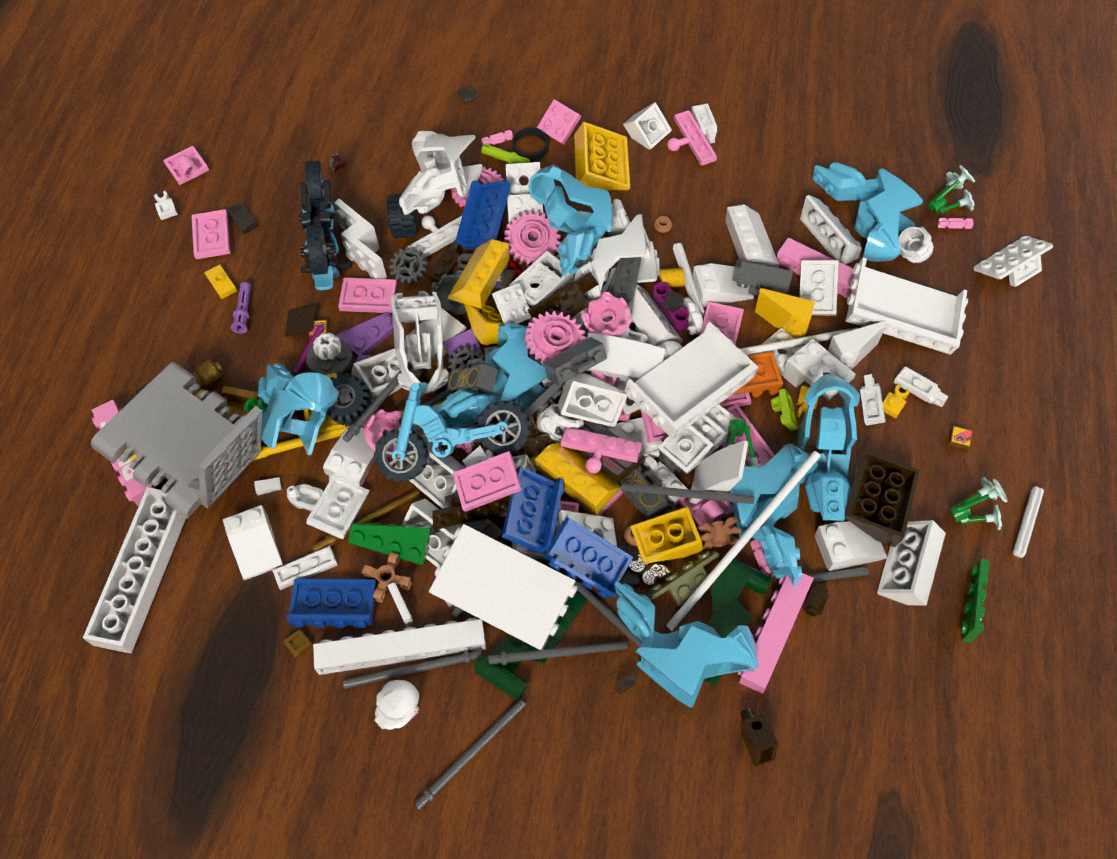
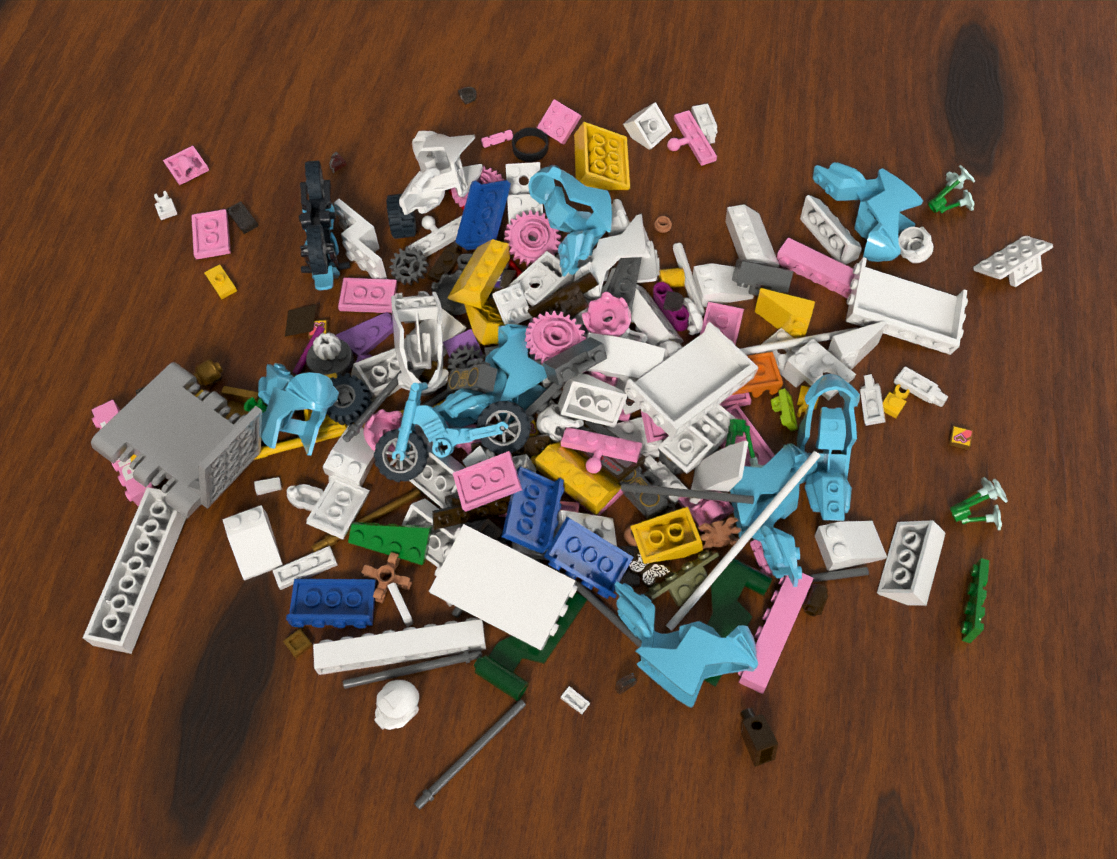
(241, 314): medium lavender pin -> none
(503, 658): dark grey bar -> none
(511, 158): lime pin -> none
(575, 700): none -> white piece
(820, 285): white plate -> none
(881, 497): dark brown slope -> none
(955, 223): bright pink axle -> none
(1028, 522): white axle -> none

